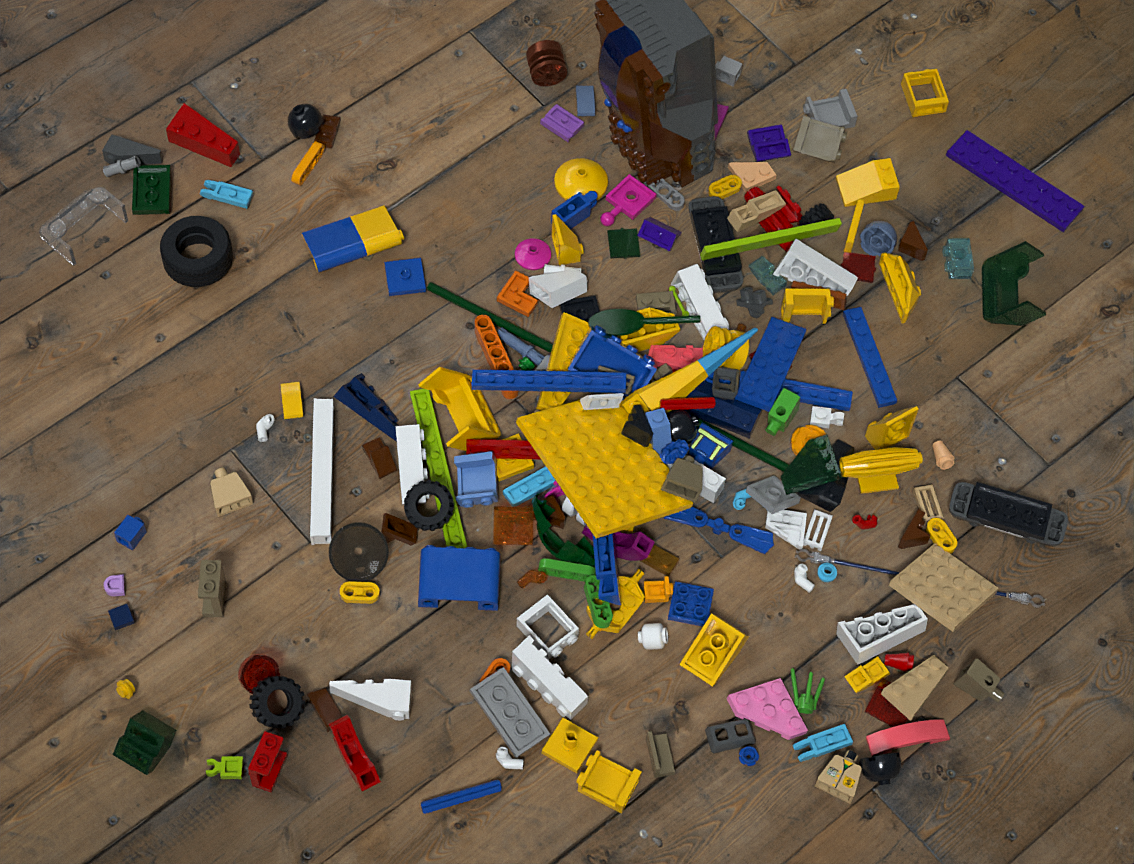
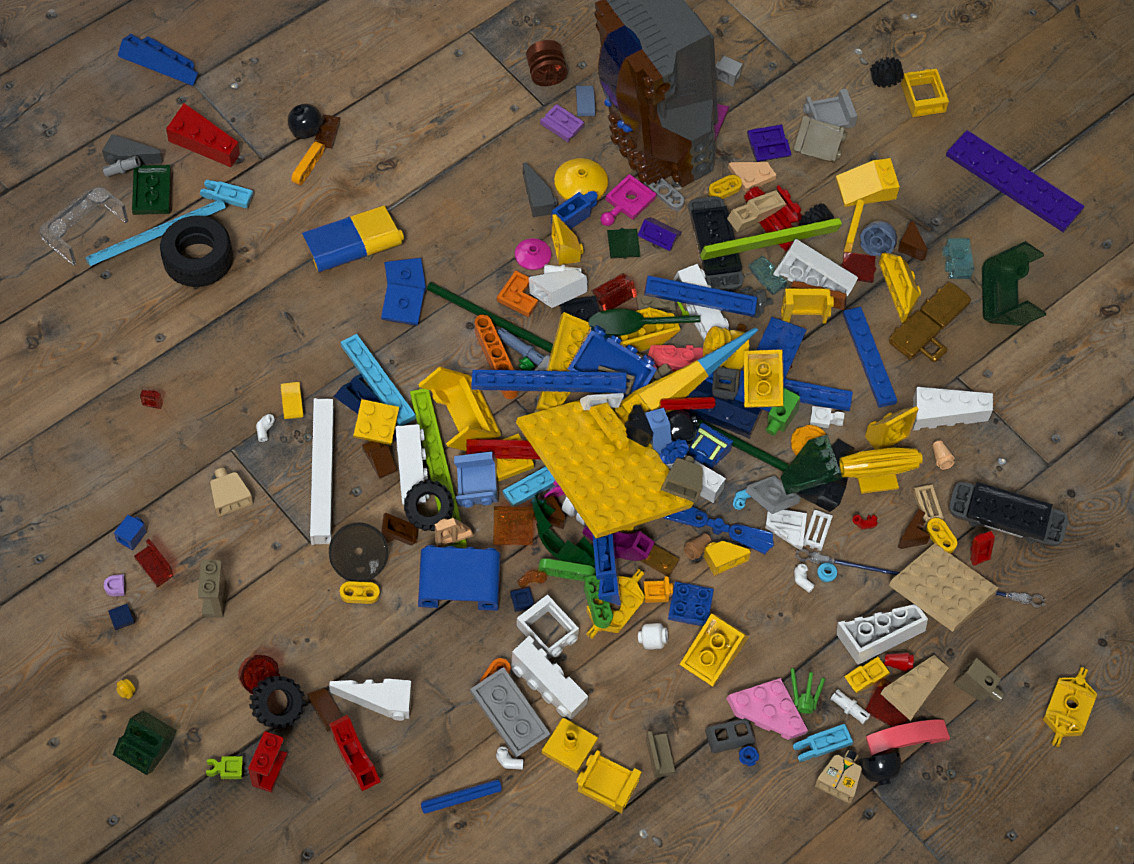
(149, 234): none -> medium azure tile
(151, 399): none -> clear red plate
(154, 564): none -> clear red panel
(157, 57): none -> blue wedge
(376, 422): none -> yellow plate
(377, 378): none -> medium azure plate
(402, 304): none -> blue plate
(451, 531): none -> light nougat wing
(521, 599): none -> dark blue tile
(538, 192): none -> dark grey slope
(610, 424): none -> yellow hinge
(615, 292): none -> clear red slope
(695, 547): none -> medium nougat cone
(700, 296): none -> blue plate
(724, 556): none -> yellow slope
(763, 378): none -> yellow slope
(850, 706): none -> white pin
(887, 72): none -> black tyre
(926, 324): none -> pearl gold piece
(950, 407): none -> white wedge
(982, 548): none -> red plate
(1067, 720): none -> yellow plate

